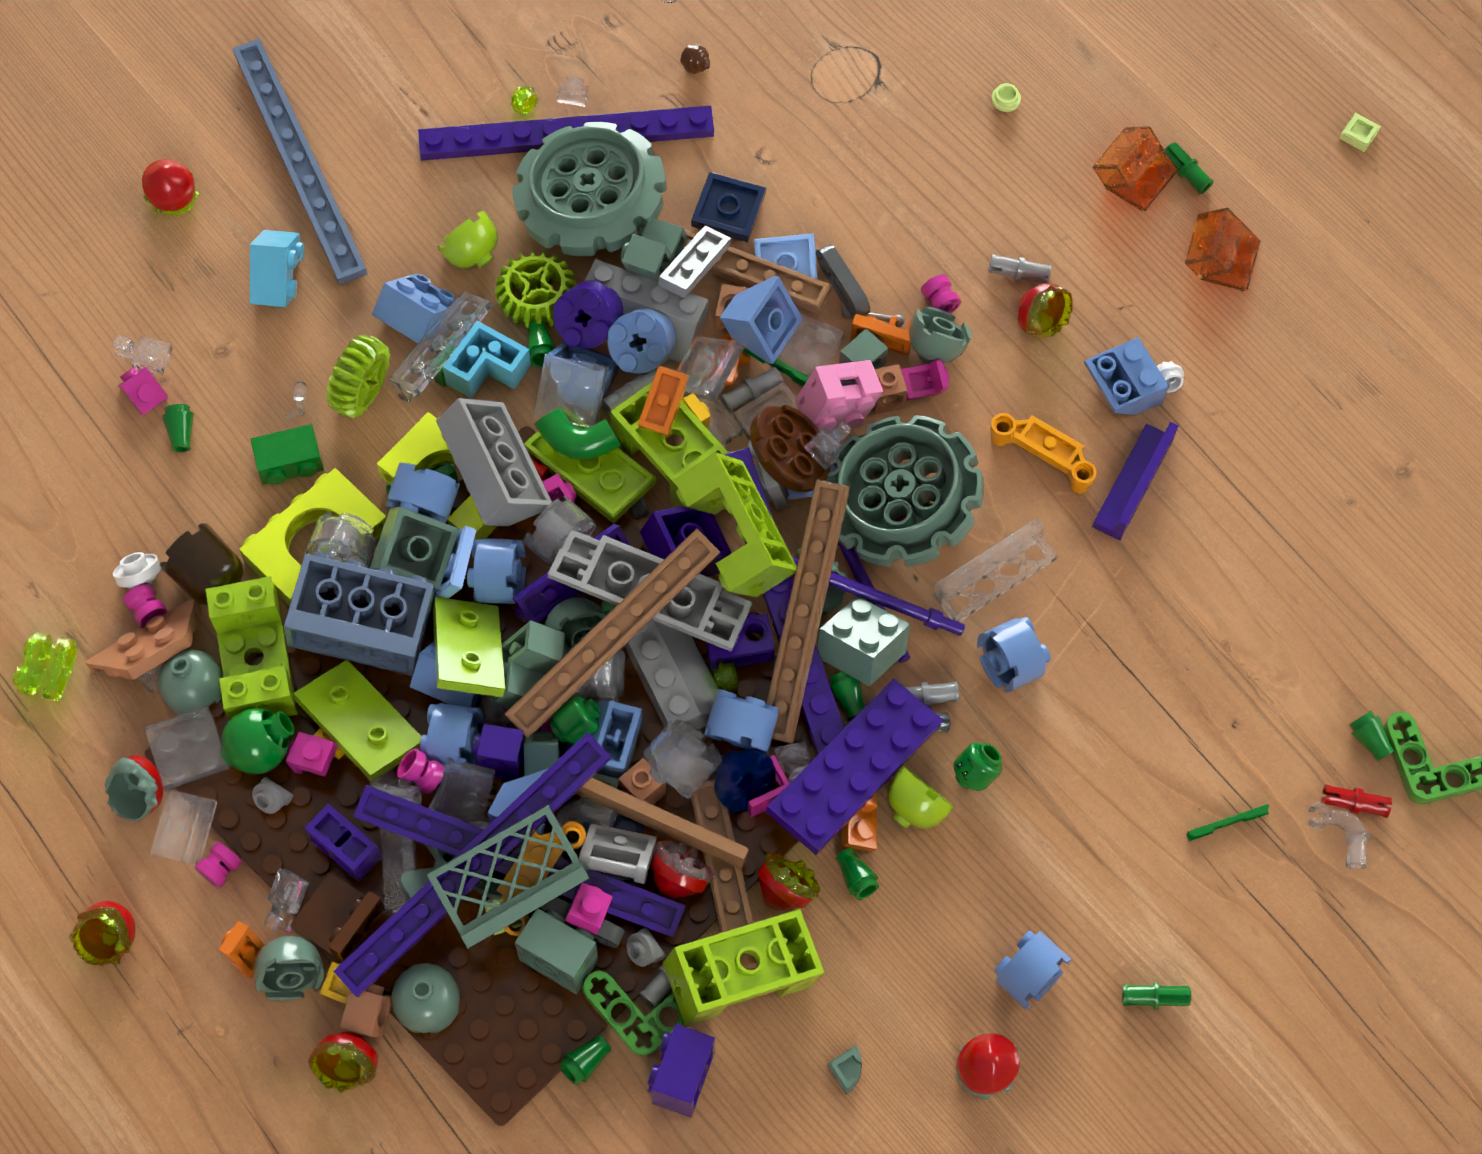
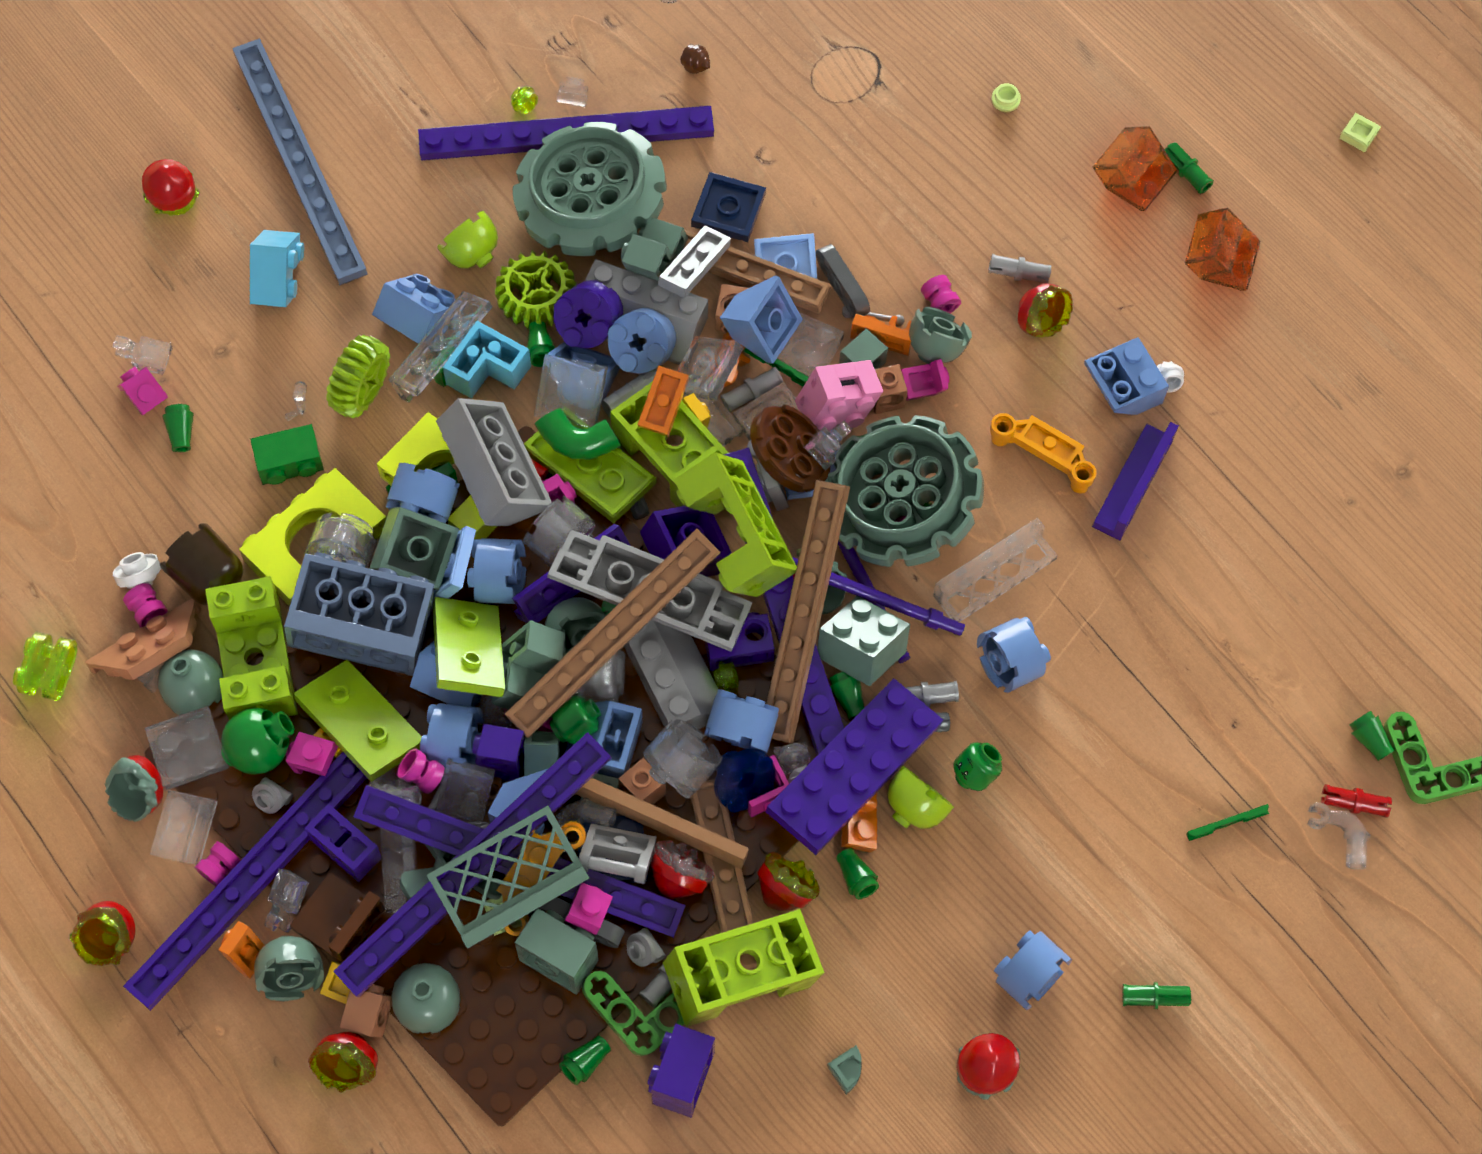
(241, 885): none -> dark purple plate

